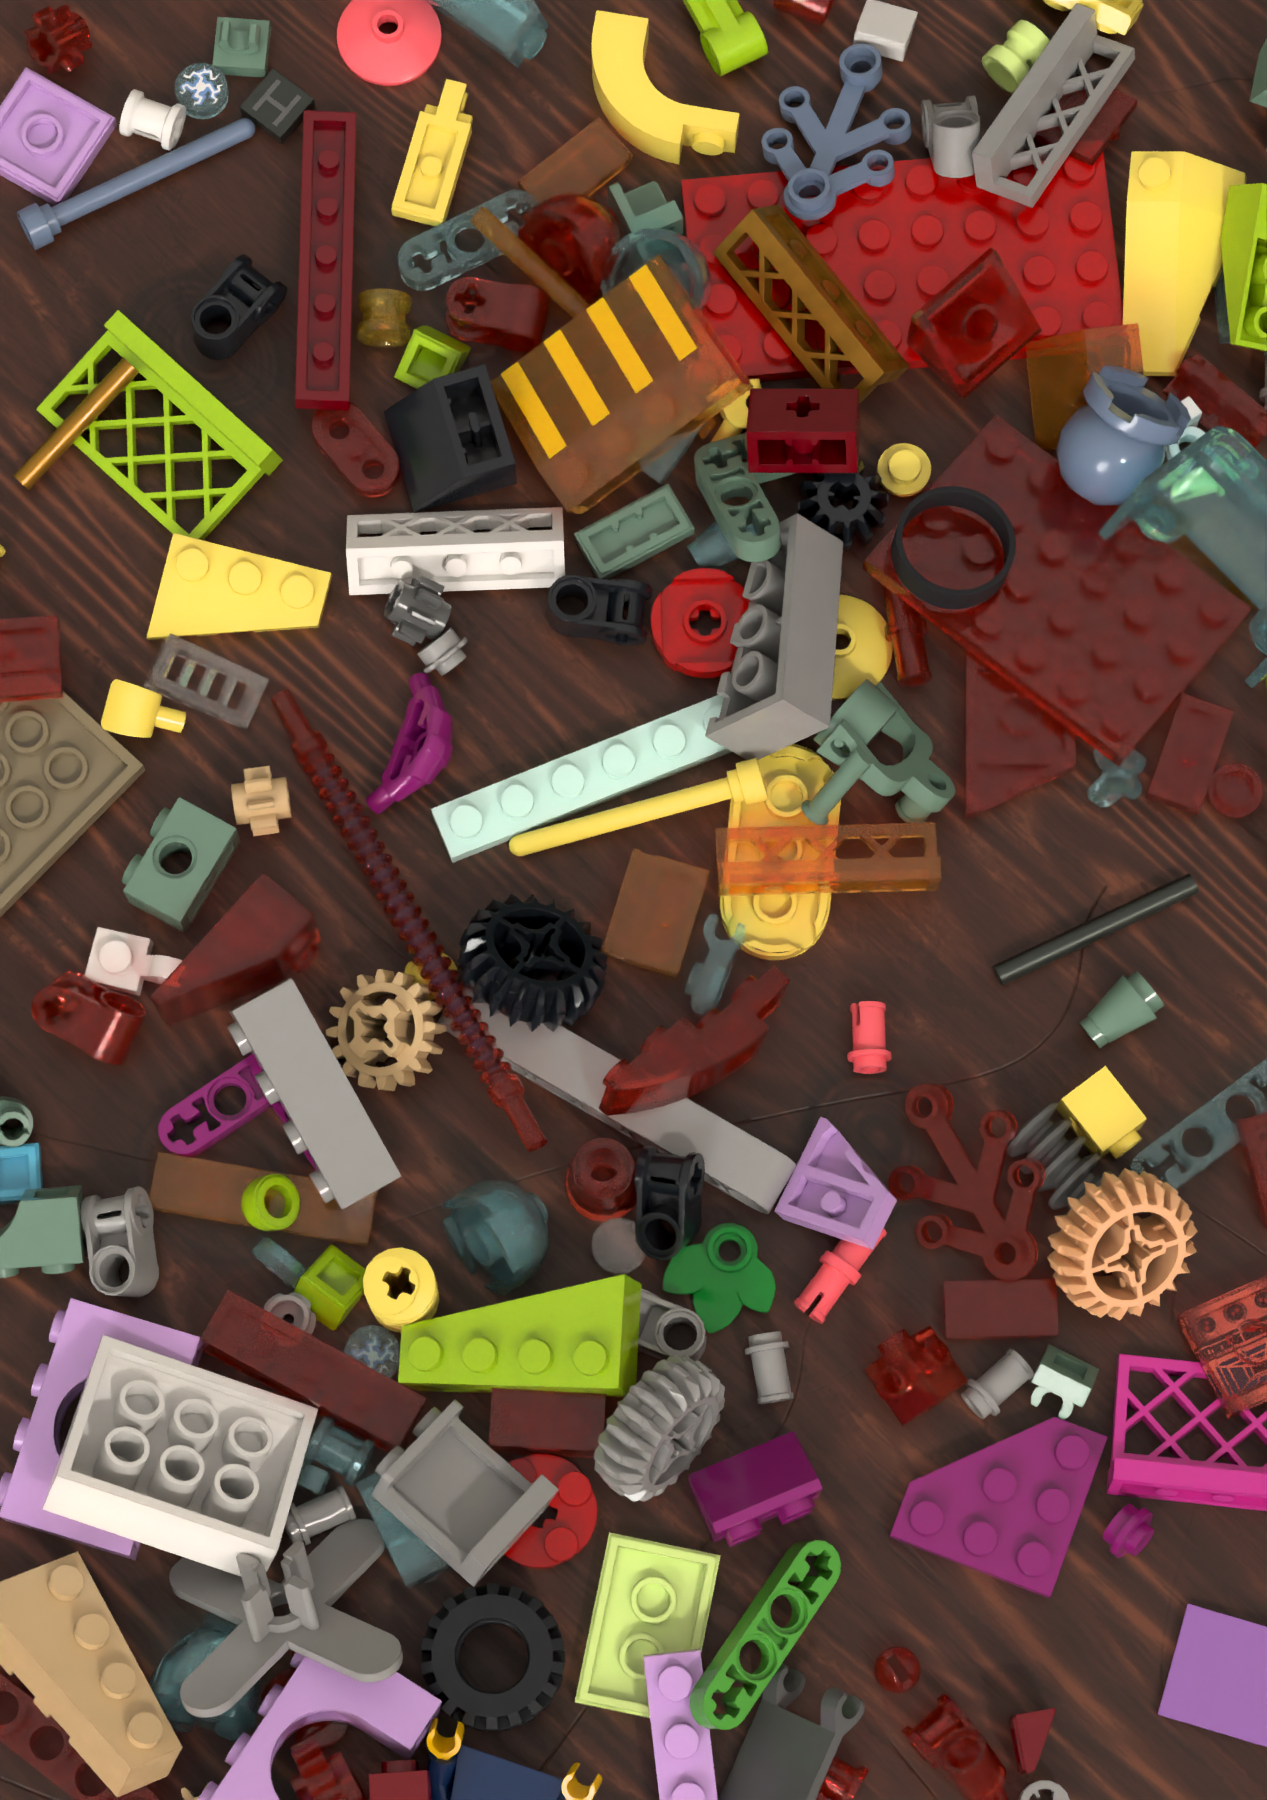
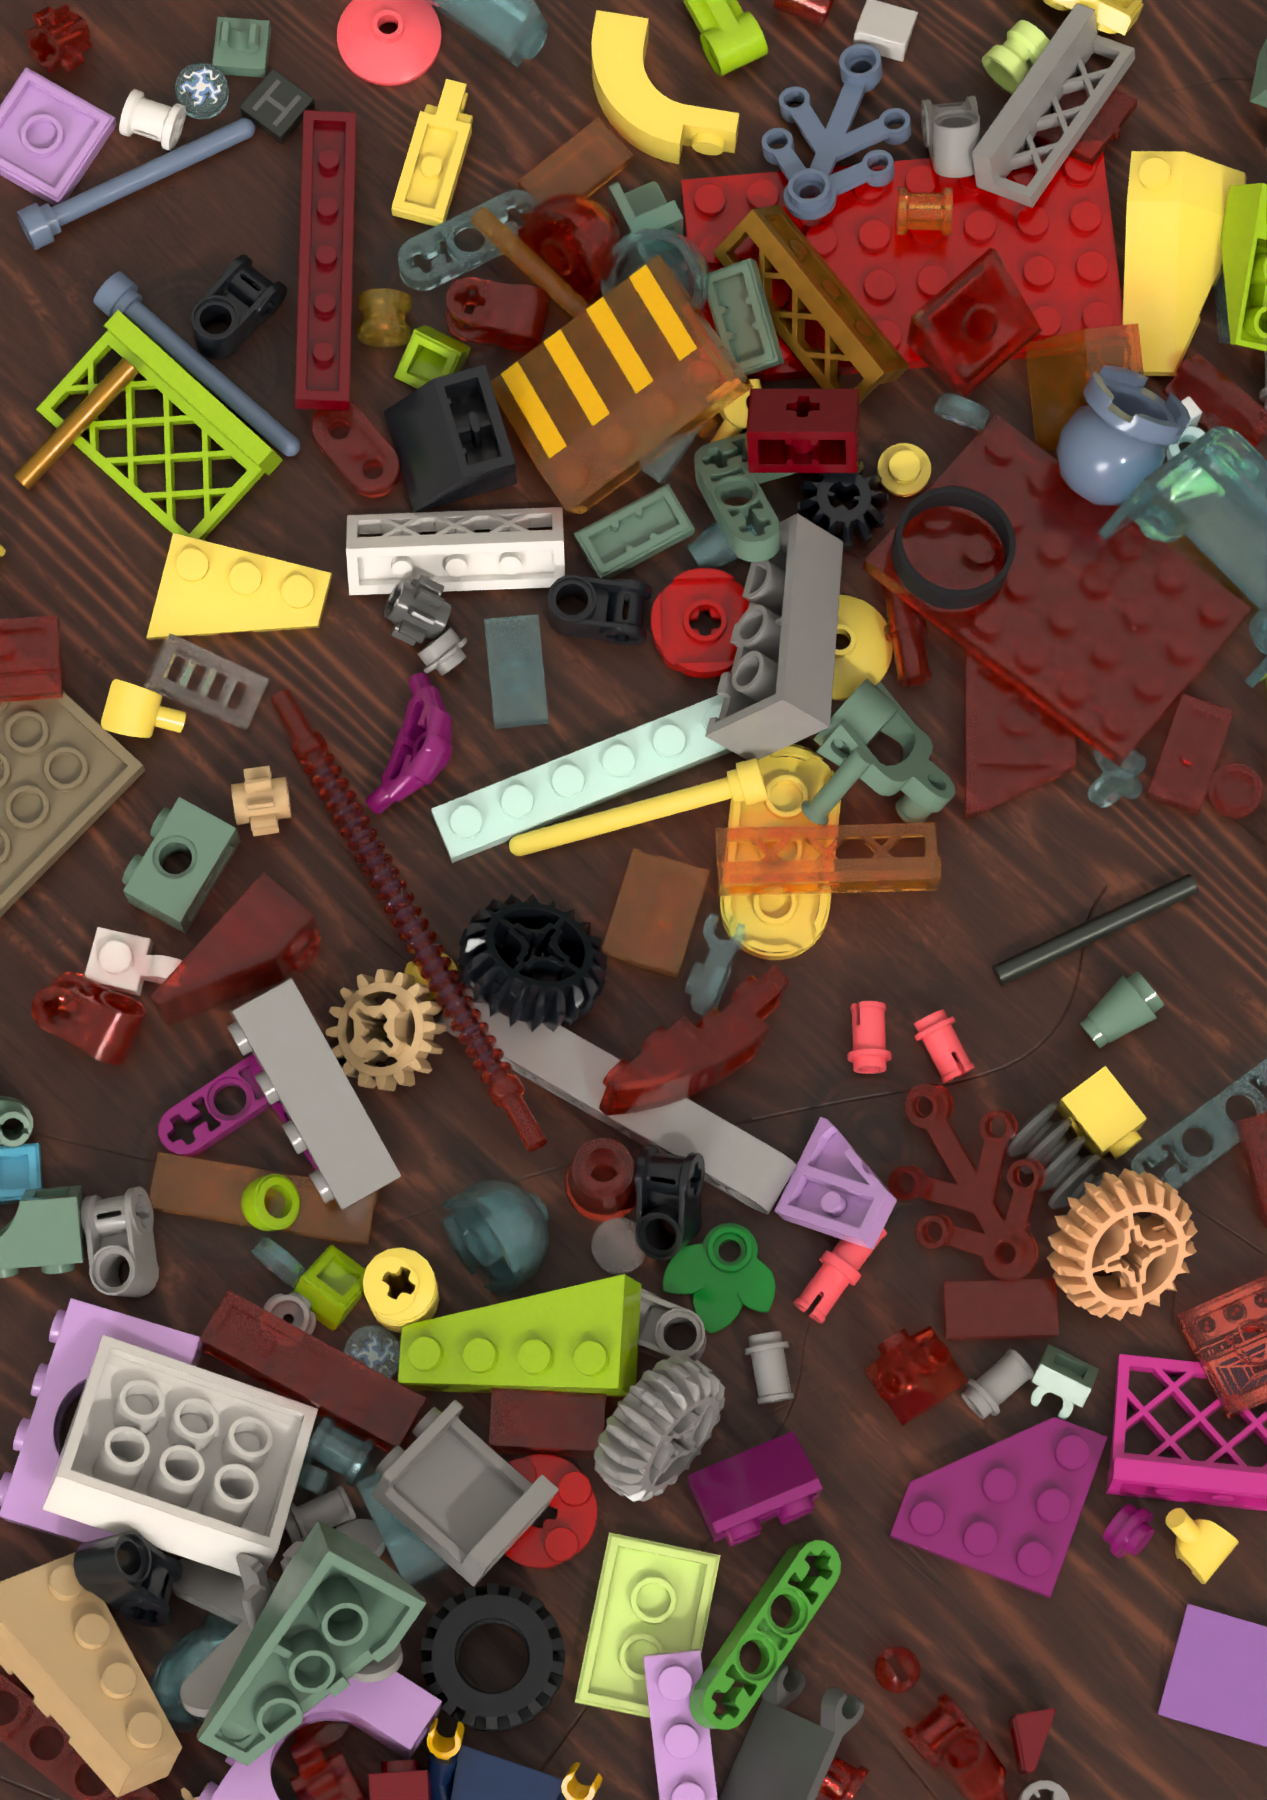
(121, 294): none -> sand blue piece
(129, 1576): none -> black piece
(319, 1629): none -> sand green wedge
(516, 671): none -> clear light blue plate
(744, 316): none -> sand green plate
(924, 211): none -> clear orange bush
(943, 1045): none -> coral pin
(961, 411): none -> clear light blue tile
(1200, 1543): none -> light yellow piece

